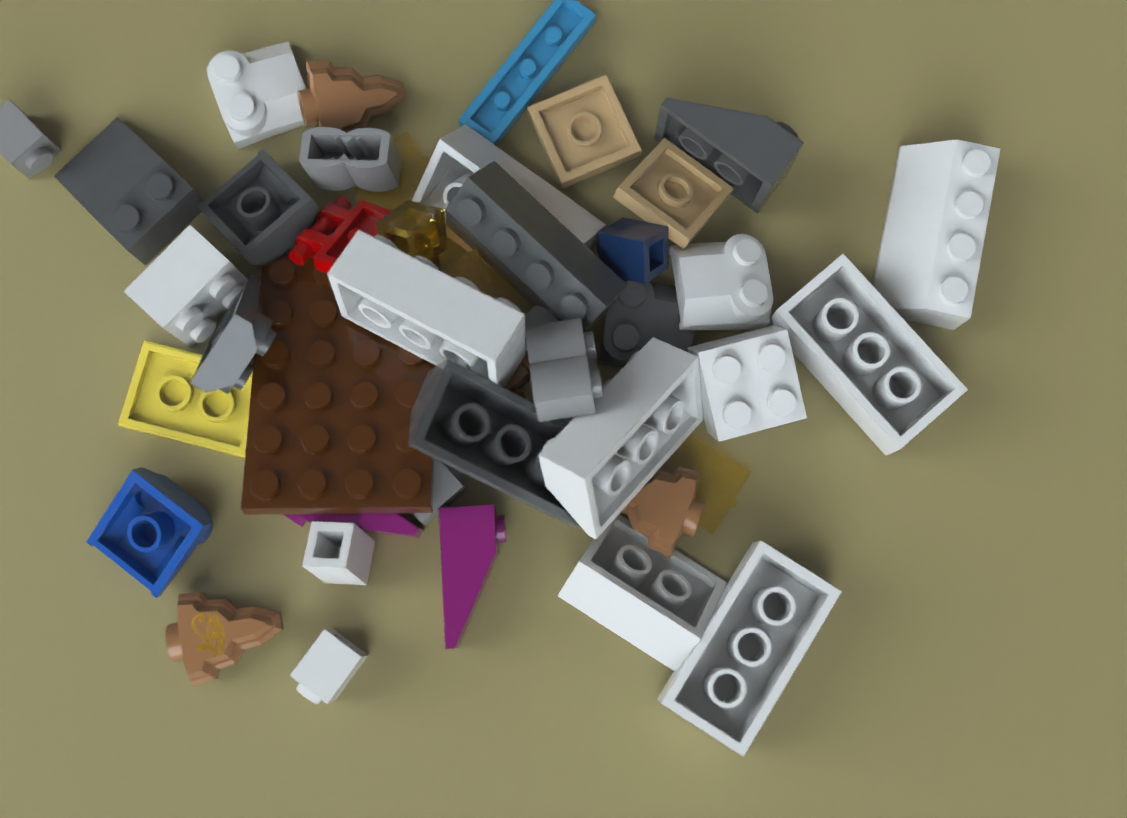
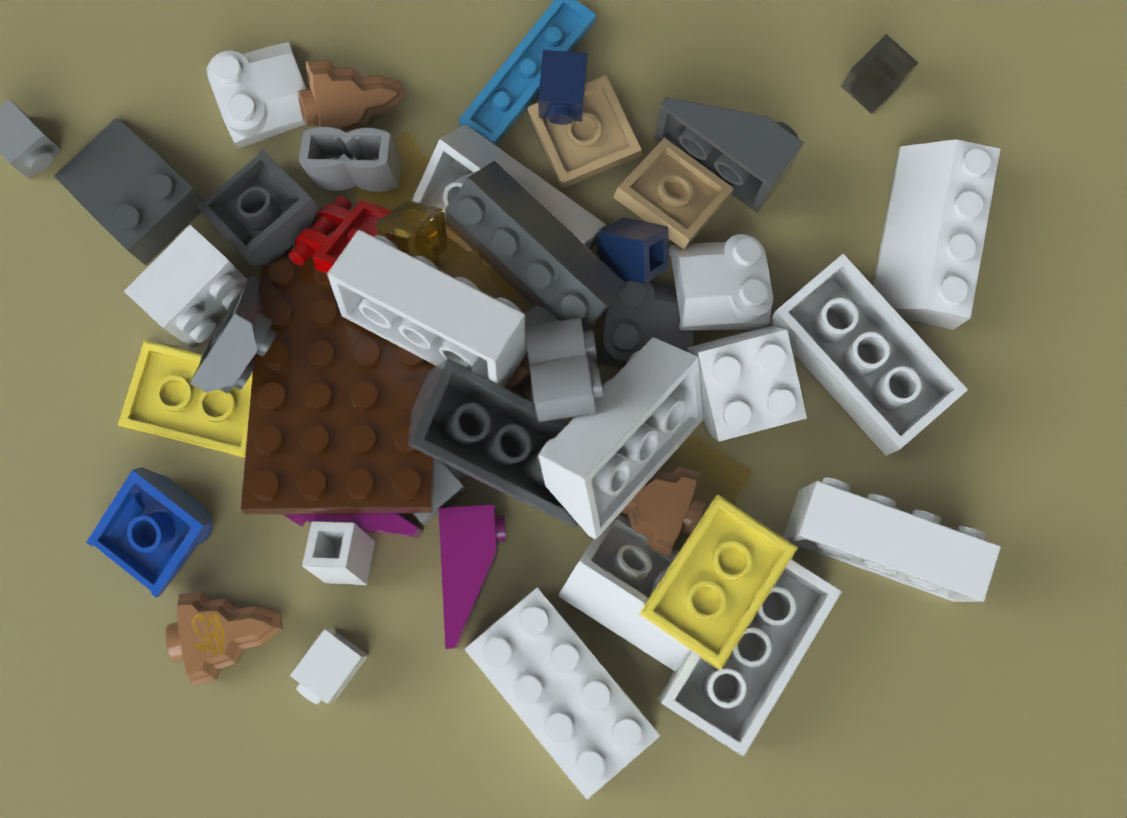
(562, 86): none -> dark blue brick
(562, 693): none -> white brick
(718, 581): none -> light yellow tile
(879, 74): none -> clear smoke panel
(892, 542): none -> white brick

